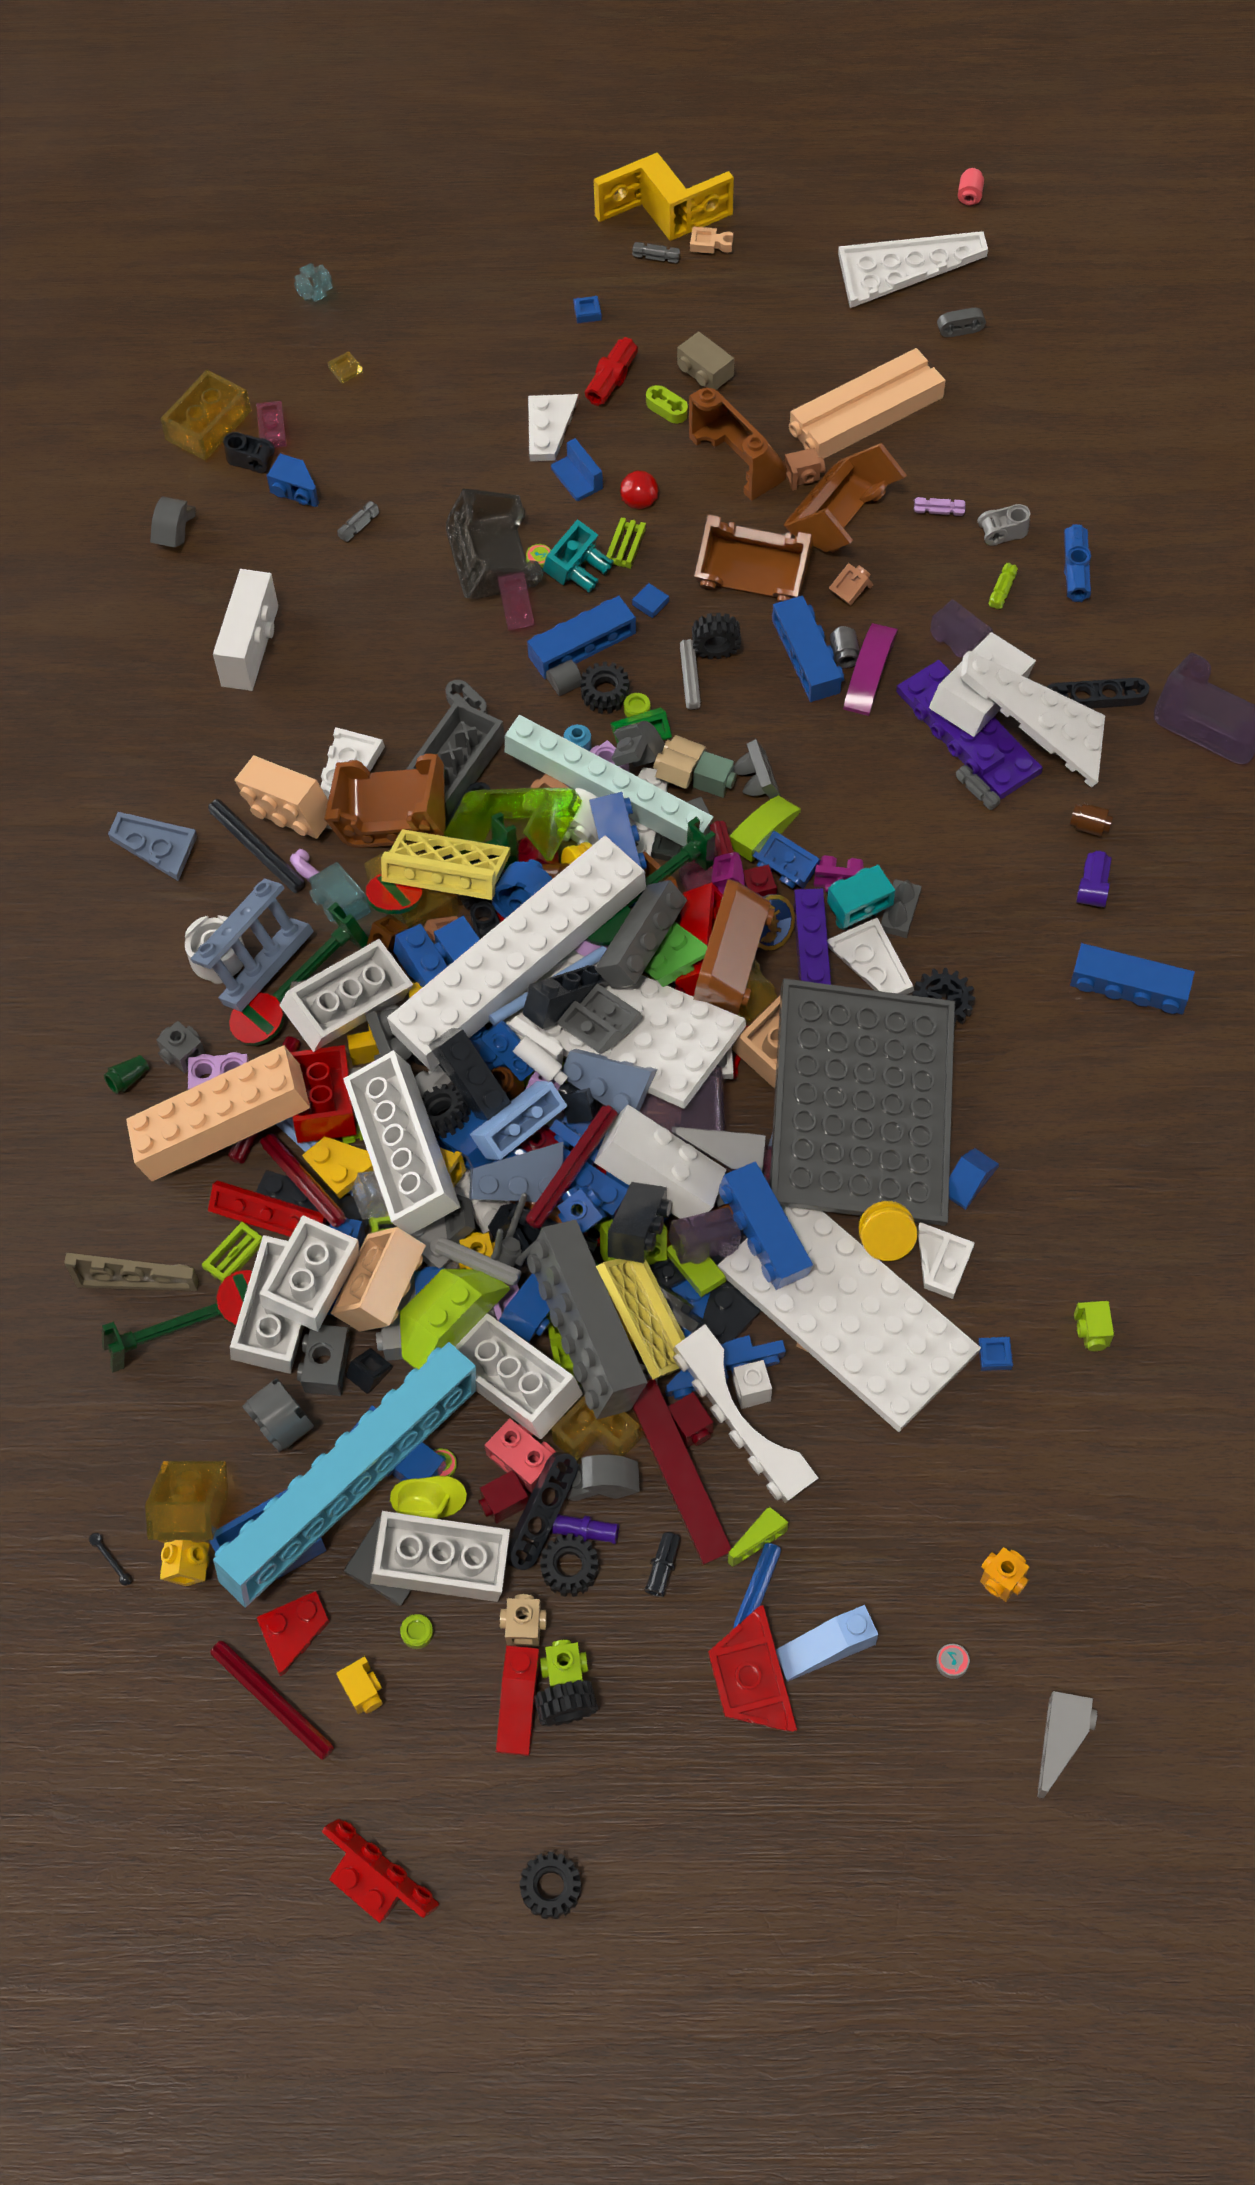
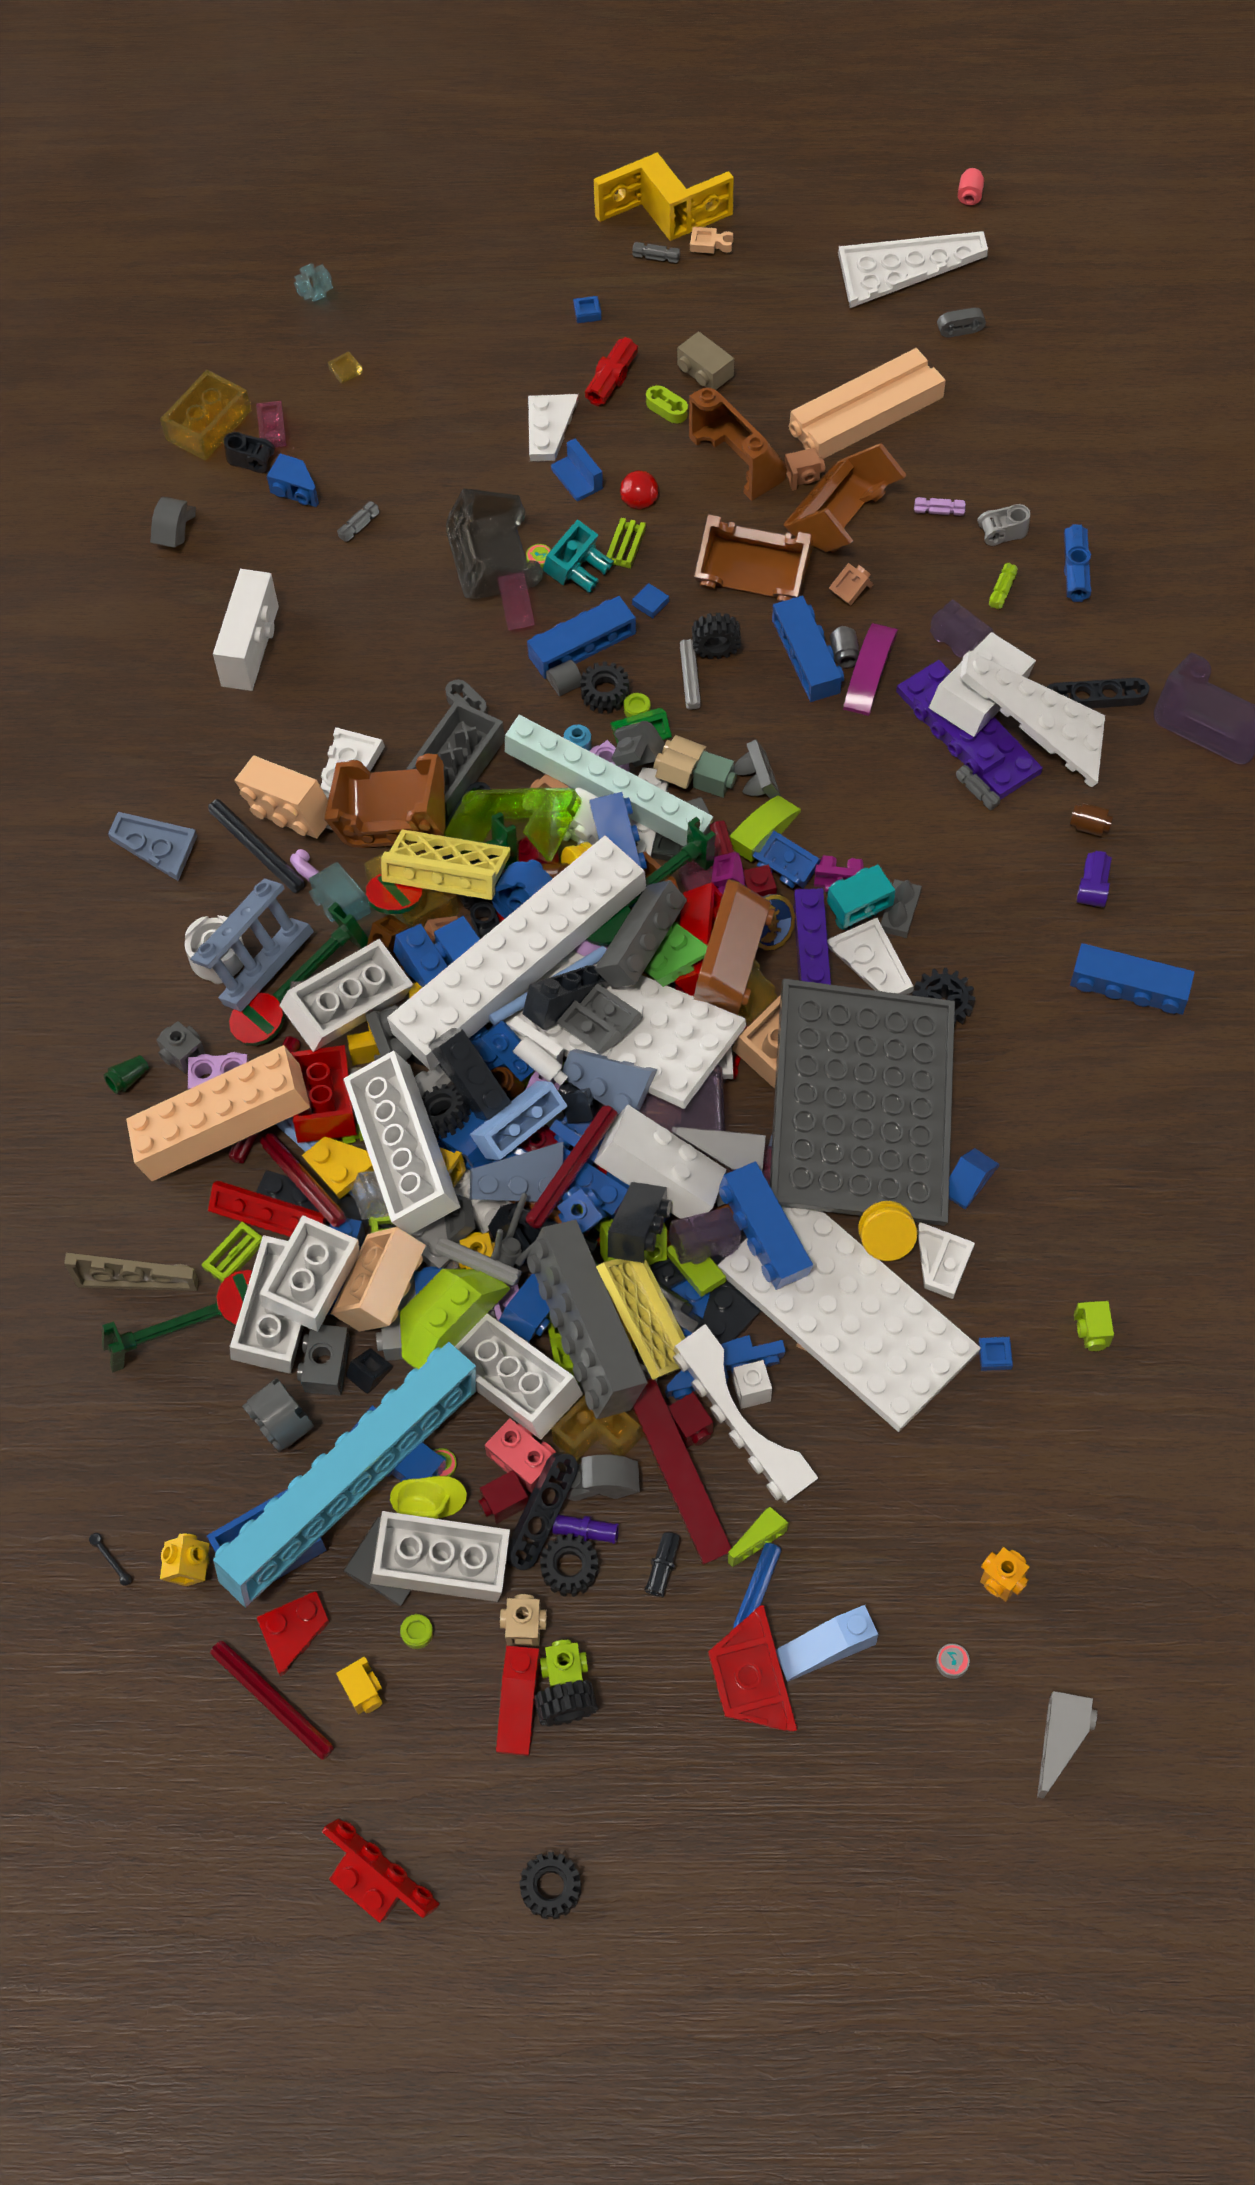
(186, 1501): clear yellow brick -> none

